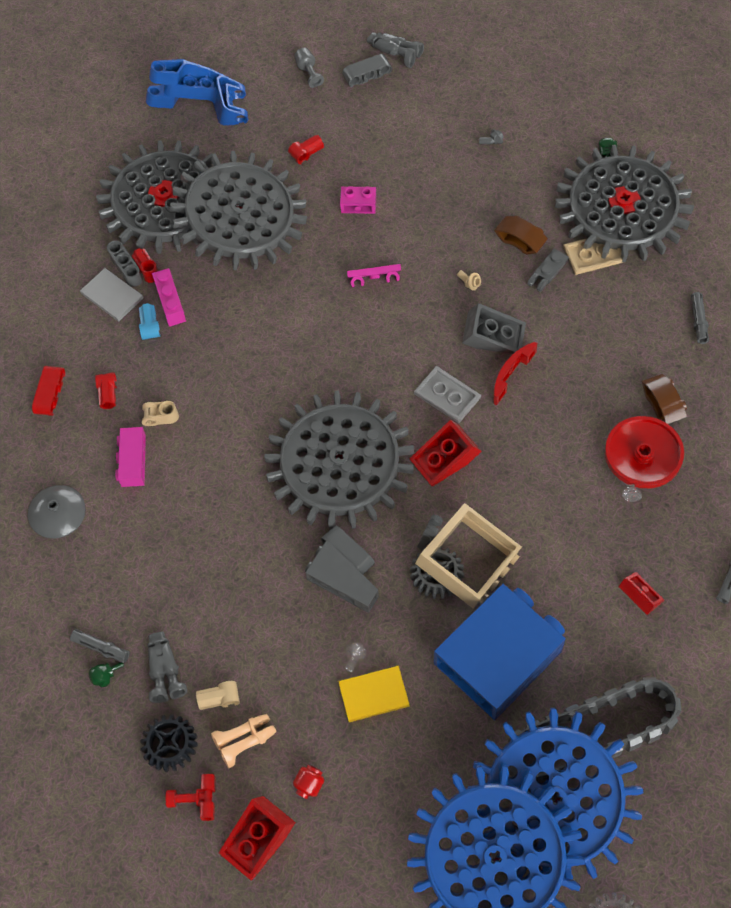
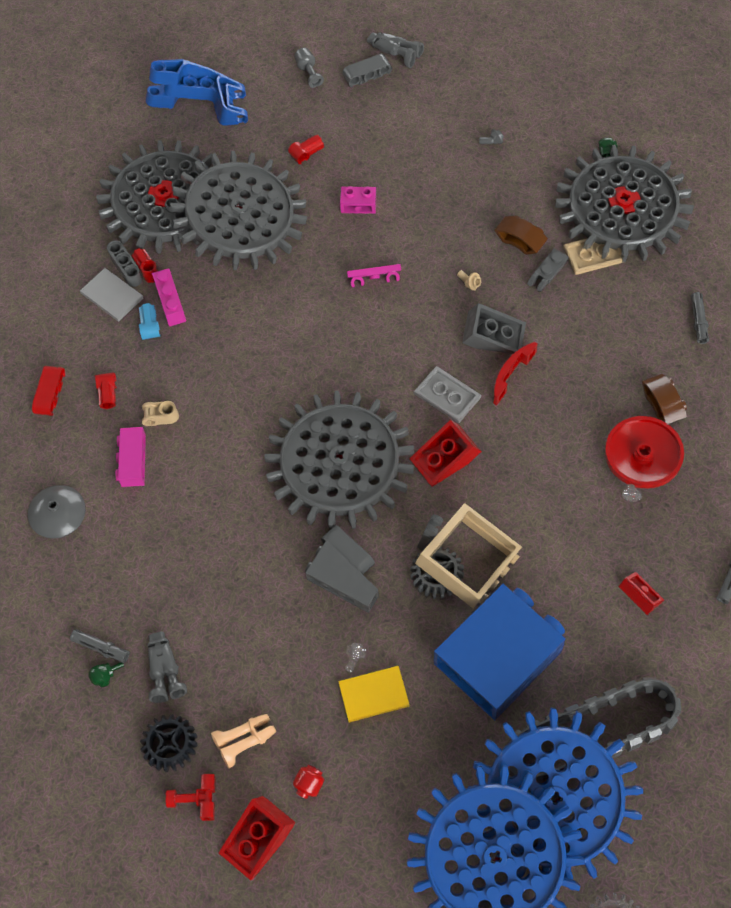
(223, 695): tan piece -> none

